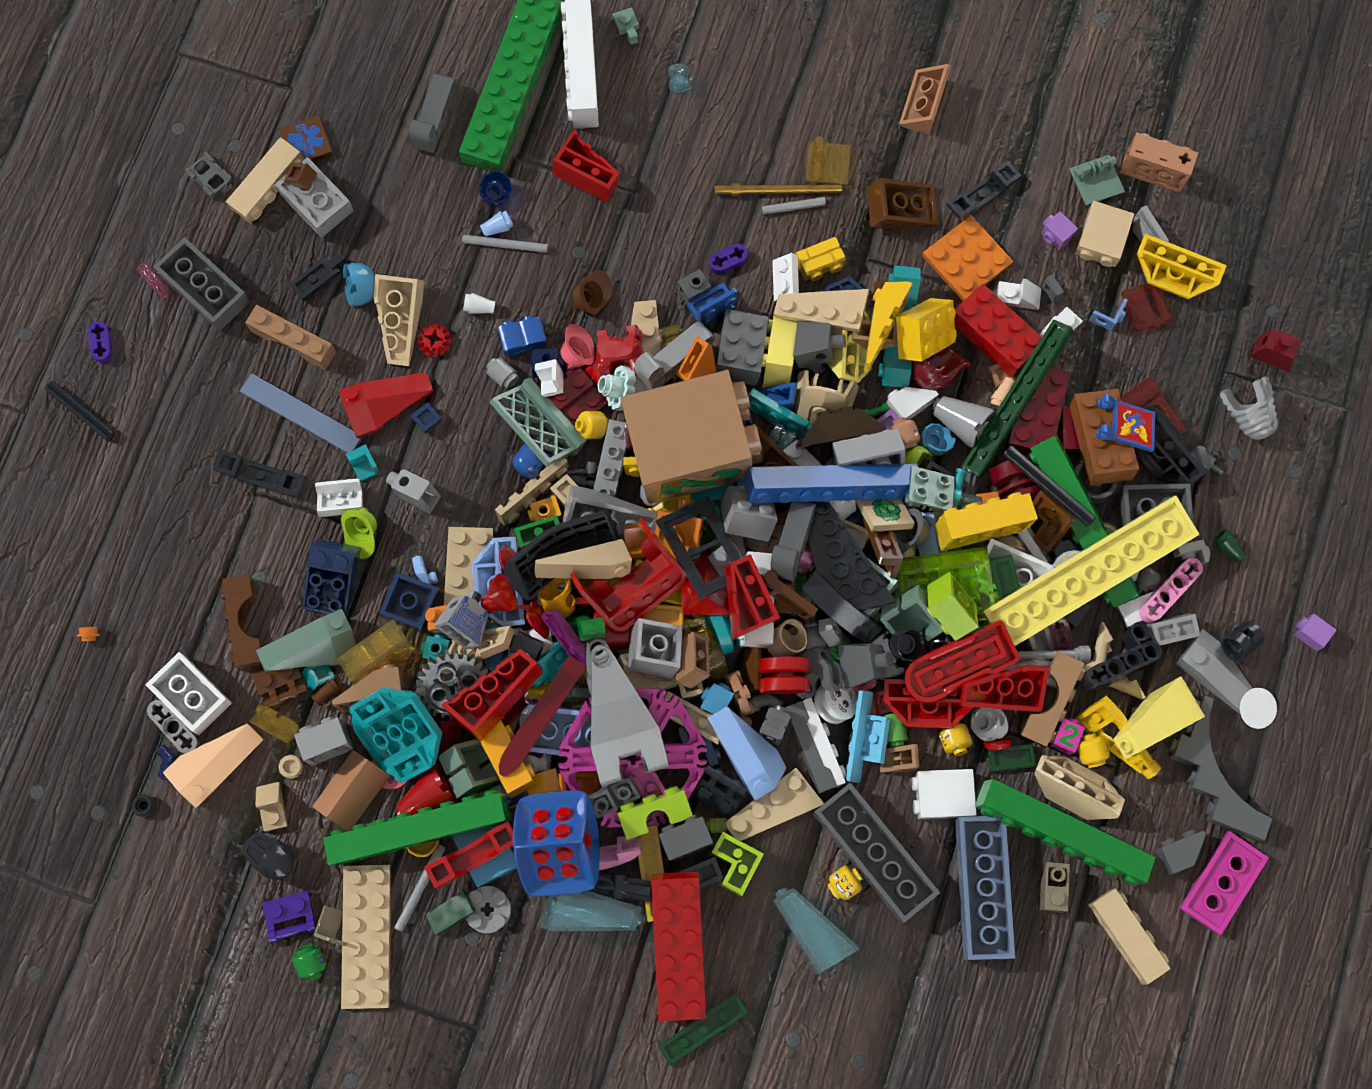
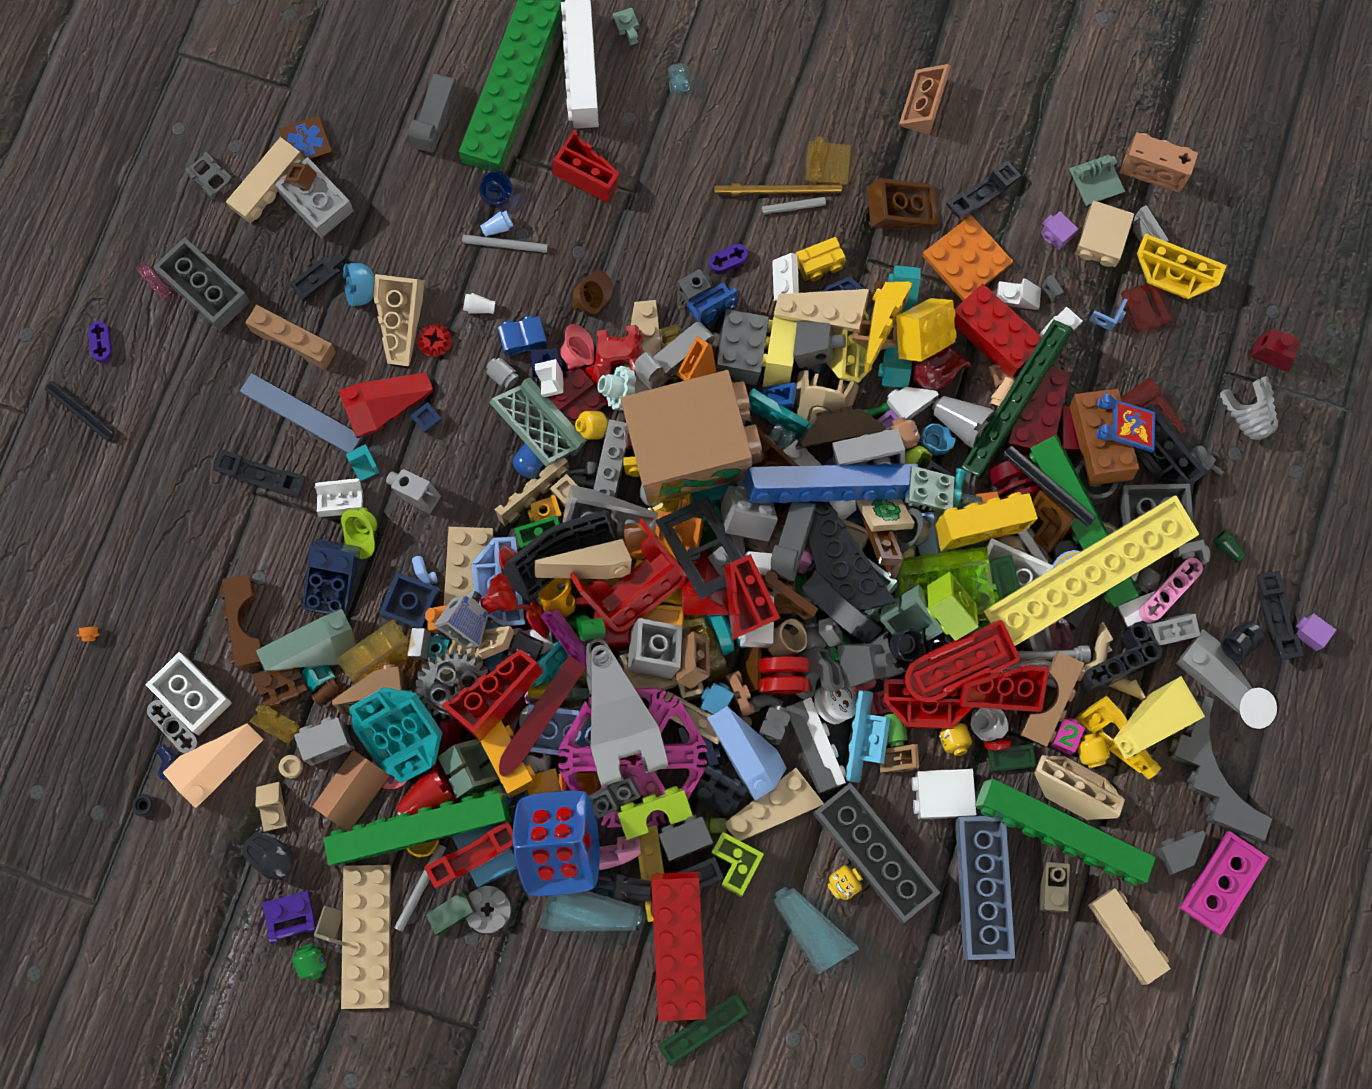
(419, 644): none -> light grey piece
(1277, 617): none -> black slope

